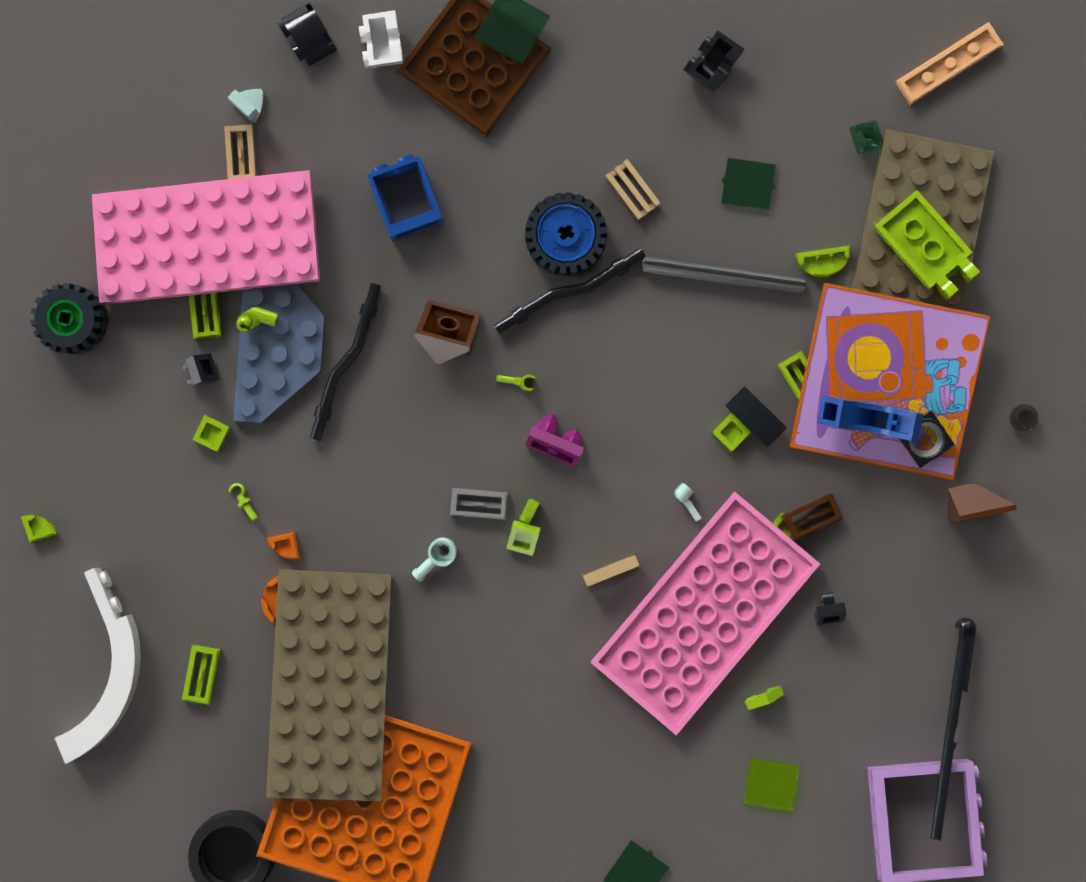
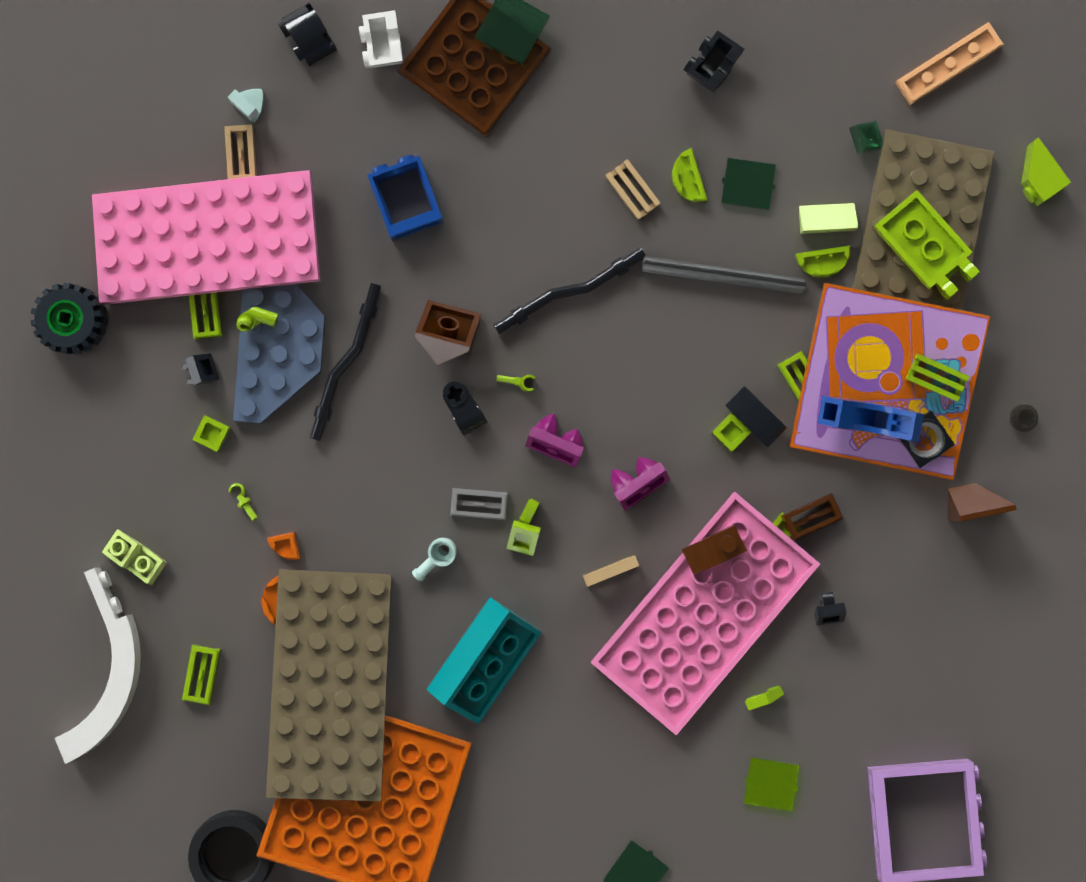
(38, 527): lime tile -> none
(134, 557): none -> yellowish green slope
(464, 412): none -> black piece
(483, 661): none -> teal slope
(563, 213): wheel -> none
(631, 490): none -> magenta tile
(682, 493): light aqua hand -> none
(687, 178): none -> lime tile
(714, 549): none -> reddish brown slope
(827, 218): none -> yellowish green slope
(959, 387): none -> lime tile
(959, 683): black bar -> none
(1041, 174): none -> lime slope

